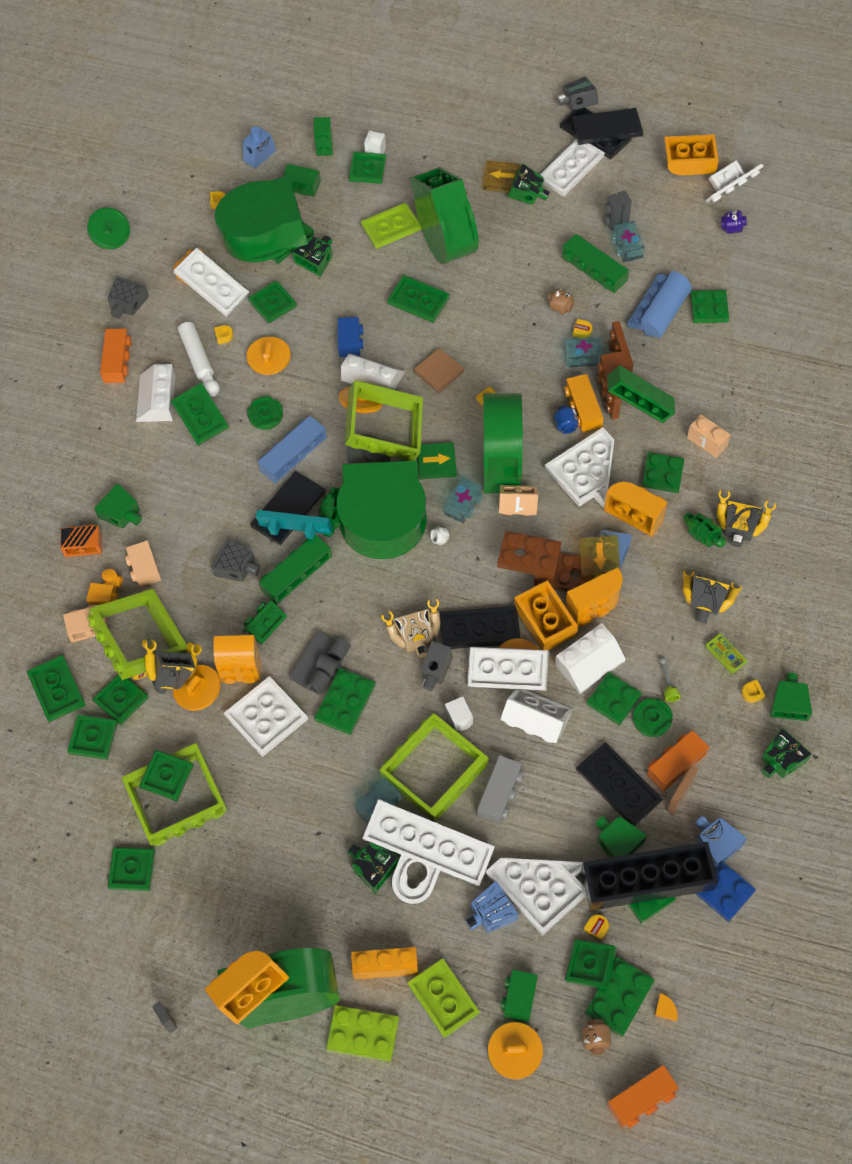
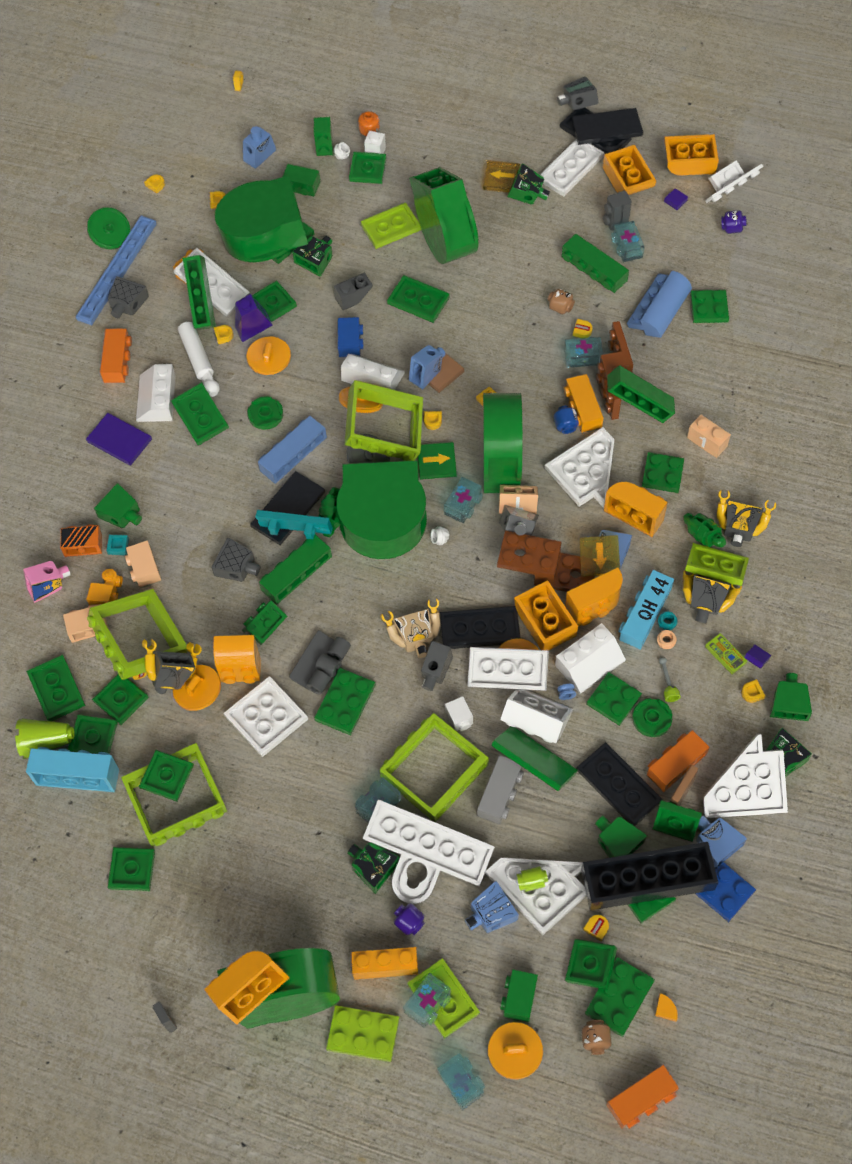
(41, 734): none -> lime cone
(44, 579): none -> bright pink torso
(72, 769): none -> medium azure brick
(117, 267): none -> medium blue tile
(117, 544): none -> teal plate
(119, 439): none -> dark purple tile
(155, 183): none -> yellow tile
(199, 292): none -> green brick
(238, 80): none -> yellow tile
(250, 318): none -> dark purple slope
(341, 151): none -> white plate
(352, 291): none -> dark grey slope
(368, 122): none -> orange head
(409, 919): none -> dark purple head
(425, 365): none -> medium blue torso
(427, 1000): none -> clear light blue brick
(432, 419): none -> yellow tile
(460, 1081): none -> clear light blue brick
(518, 520): none -> dark grey torso
(532, 879): none -> lime brick
(534, 758): none -> green tile
(566, 691): none -> medium blue bush
(628, 171): none -> light orange brick
(646, 610): none -> medium azure brick
(666, 634): none -> light nougat plate
(667, 616): none -> teal plate
(676, 199): none -> dark purple tile
(677, 821): none -> green plate
(717, 564): none -> lime plate
(749, 784): none -> white wing
(757, 656): none -> dark purple tile

